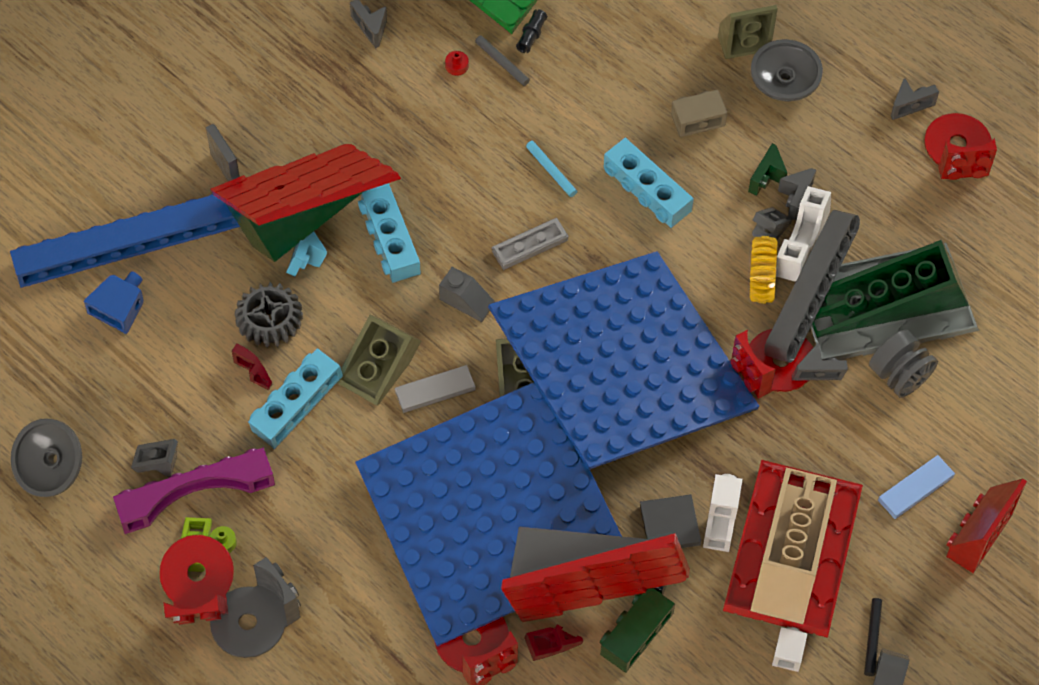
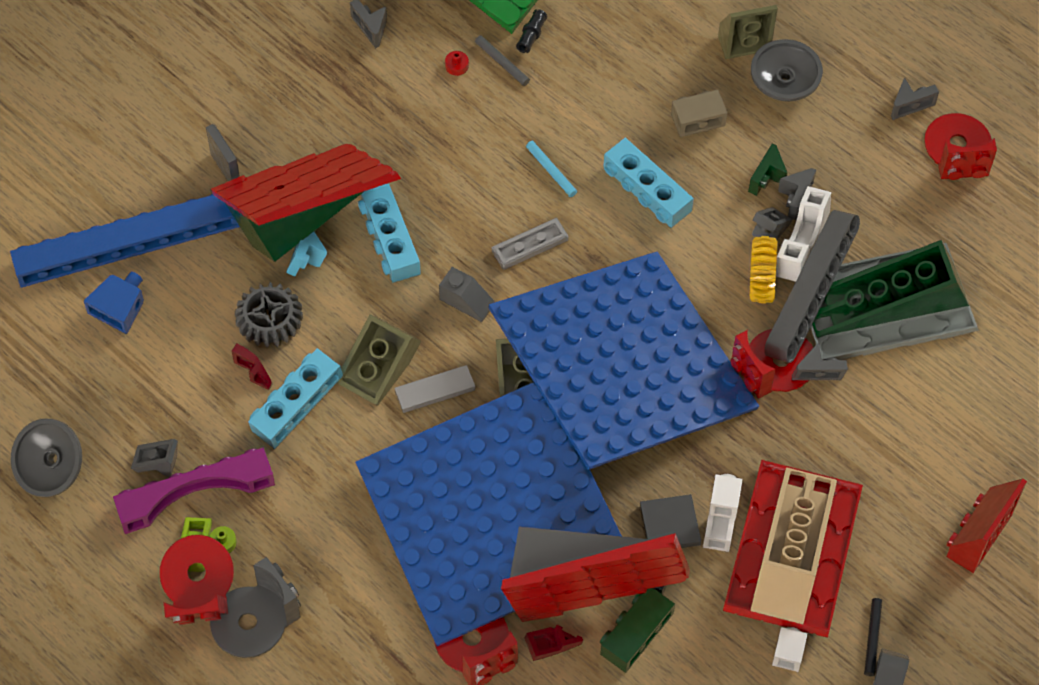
(903, 363): dark grey wheel -> none
(916, 487): light blue tile -> none

